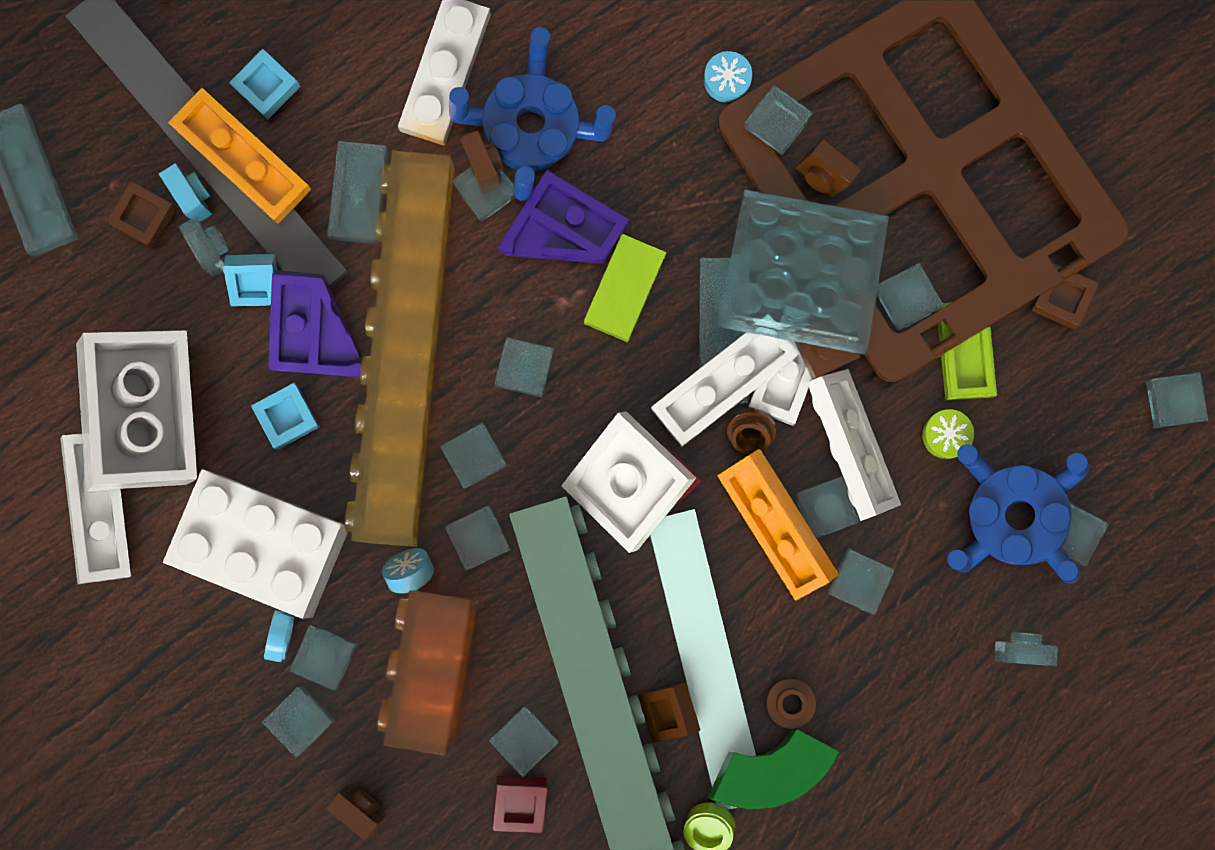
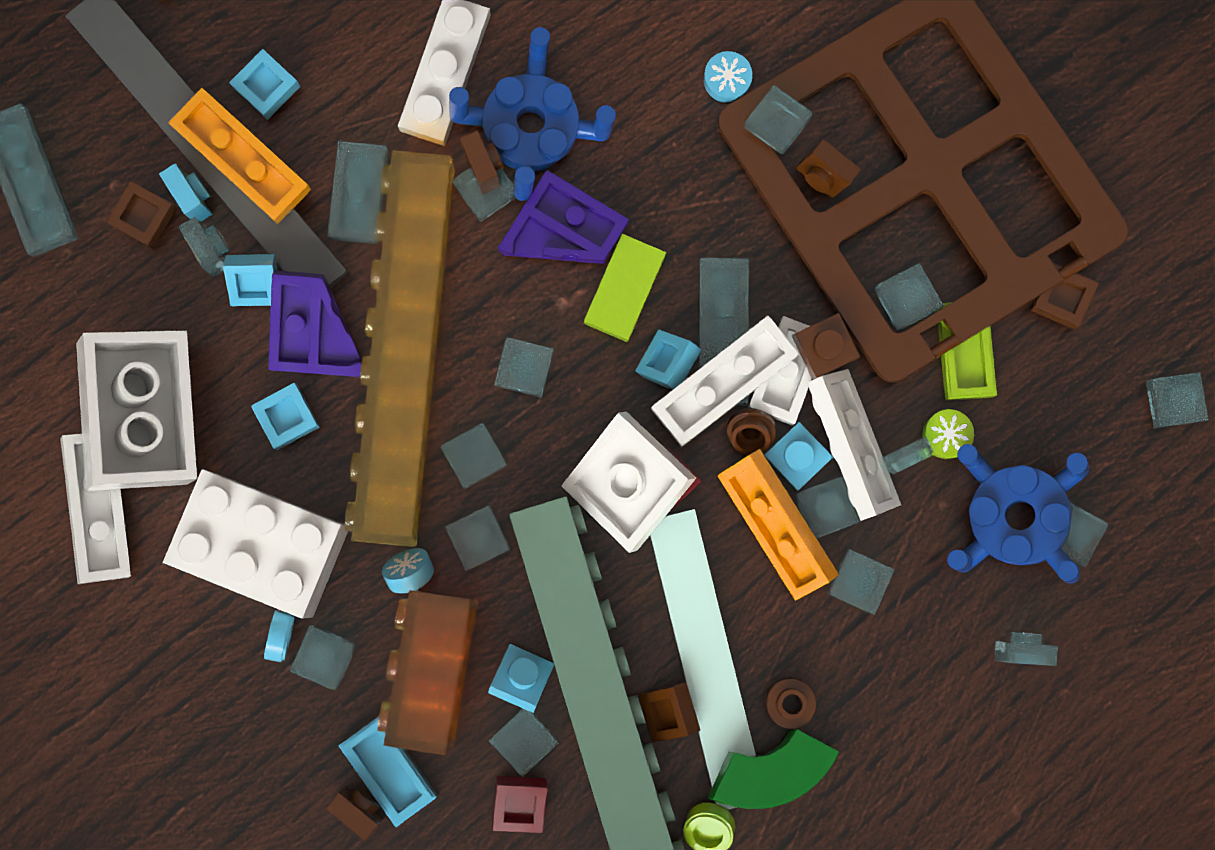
(298, 721): clear light blue plate -> none
(388, 773): none -> medium azure tile
(521, 678): none -> medium azure plate
(668, 360): none -> medium azure plate
(797, 456): none -> medium azure plate
(804, 272): clear light blue plate -> none
(908, 455): none -> clear light blue tile

